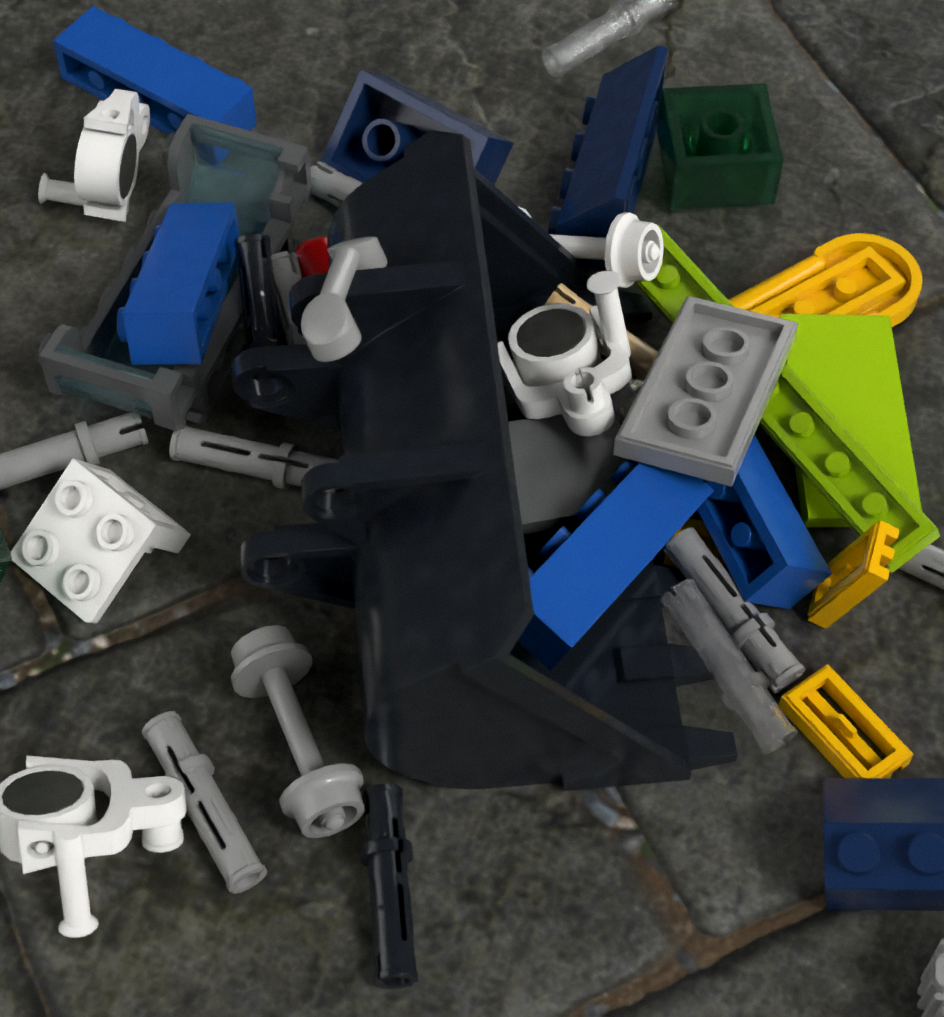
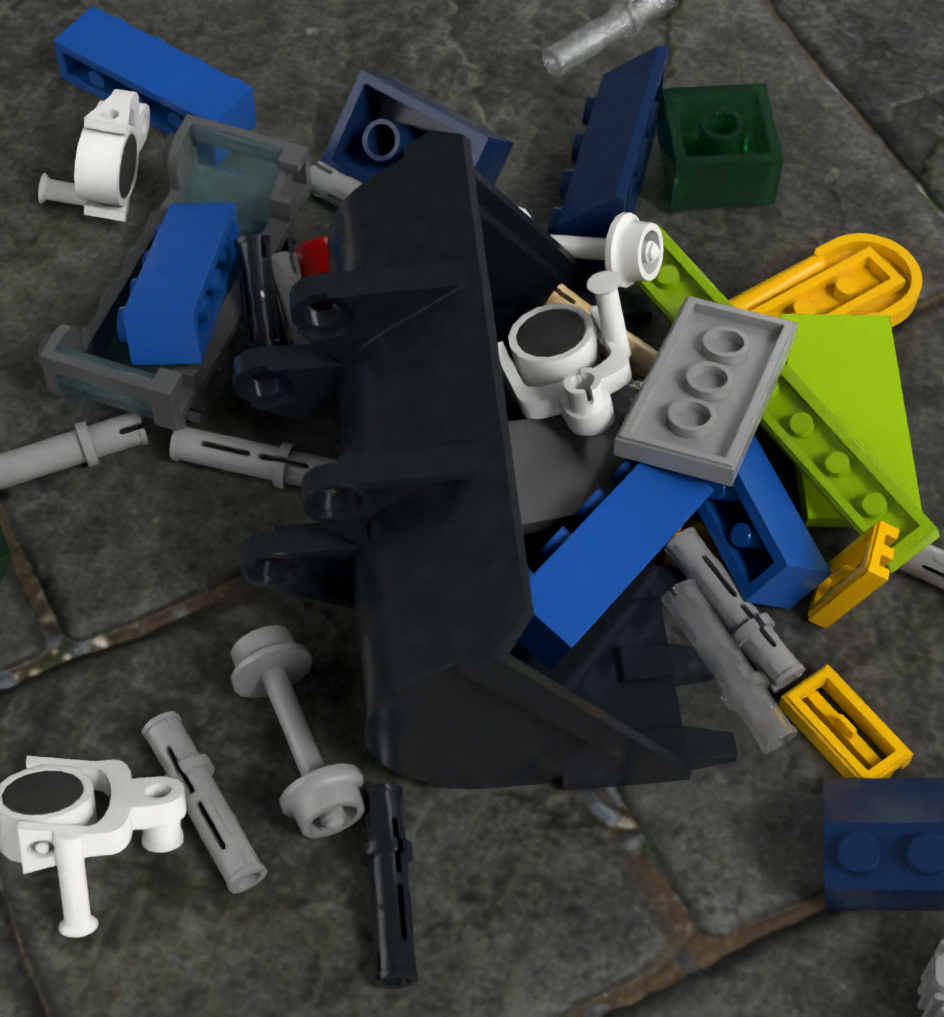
(92, 538): white bracket -> none
(327, 319): light grey bar -> none

